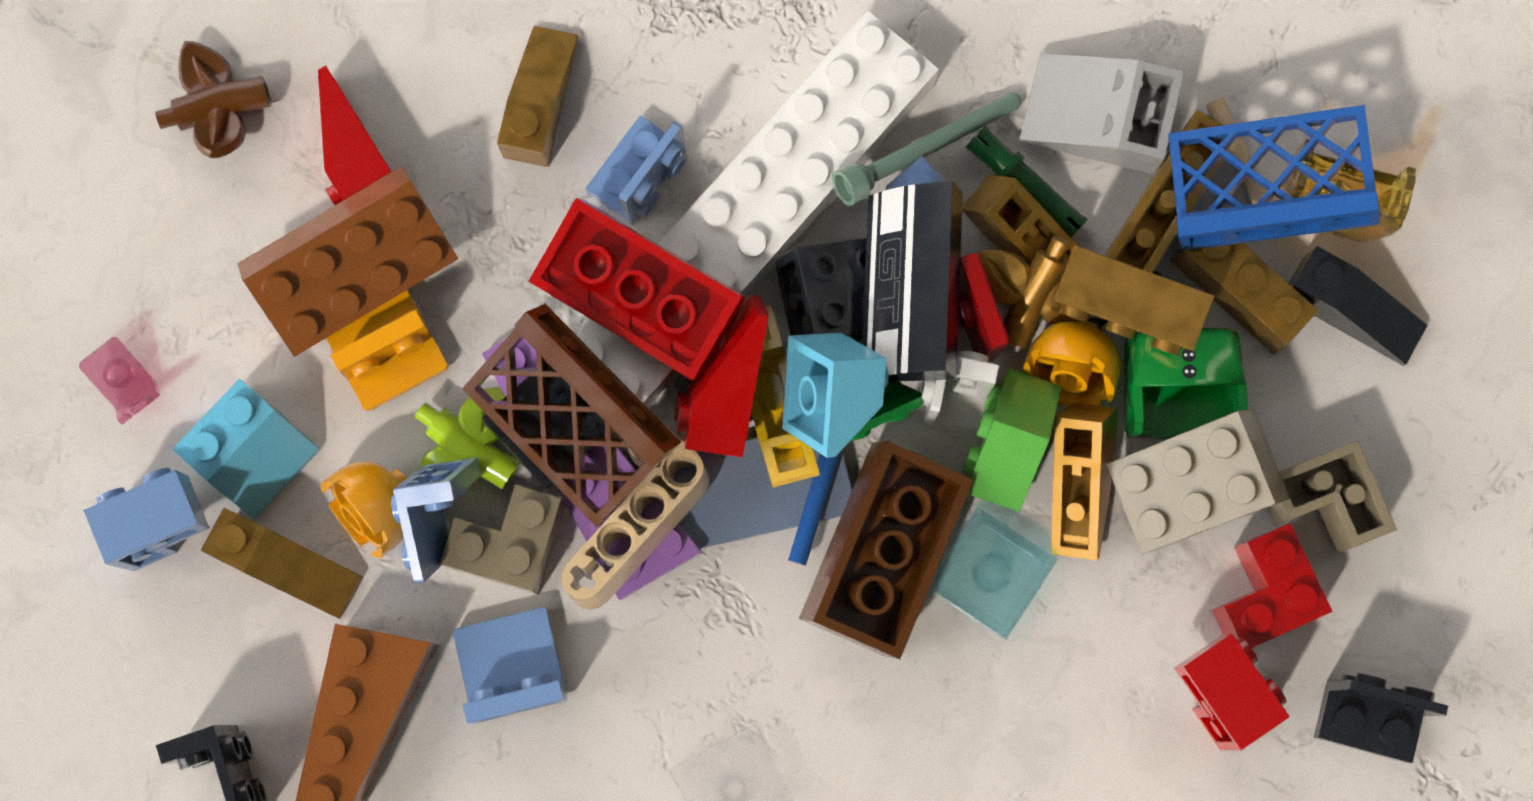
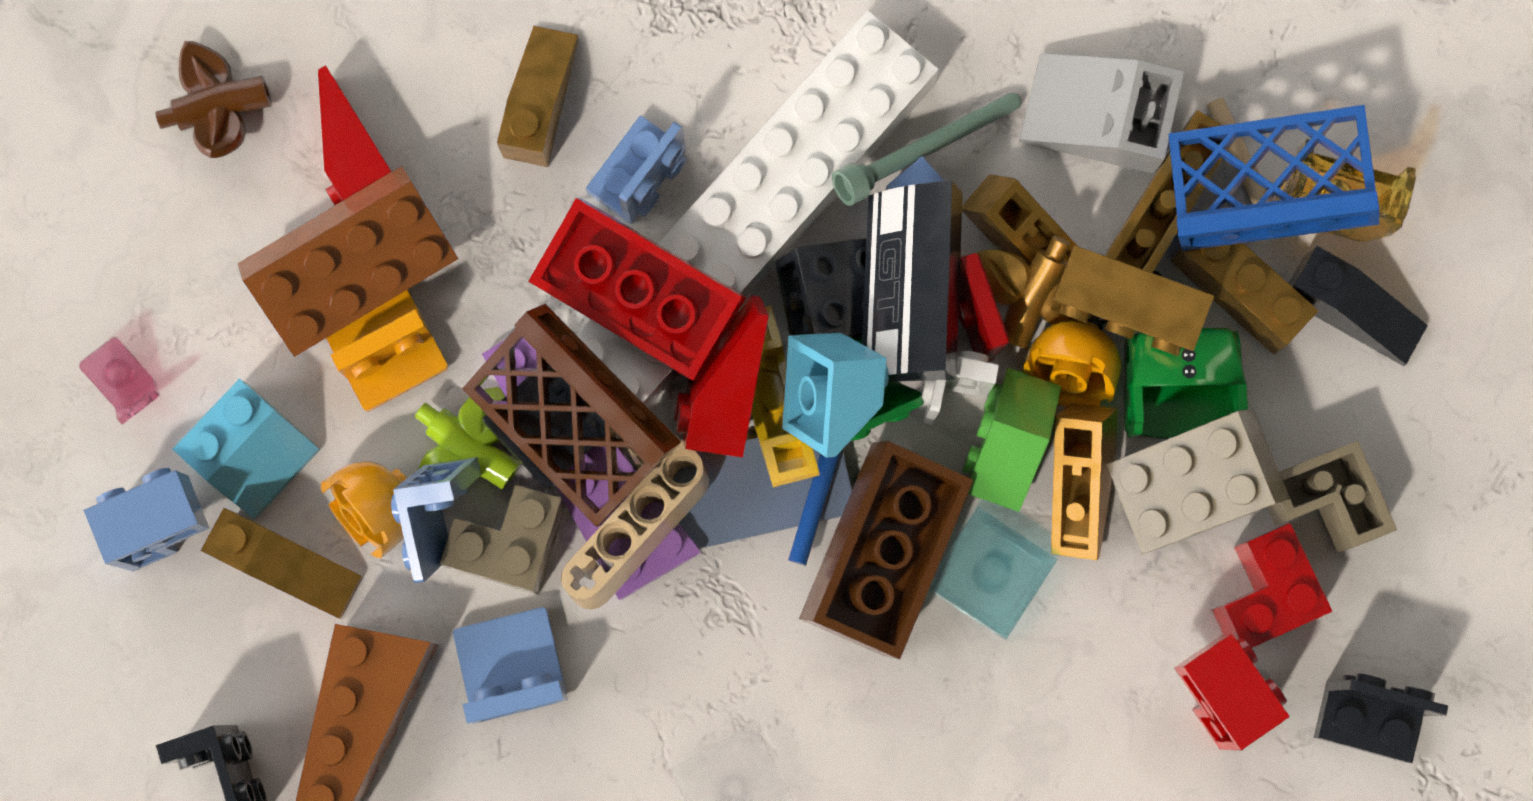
(1007, 164): dark green pin -> none

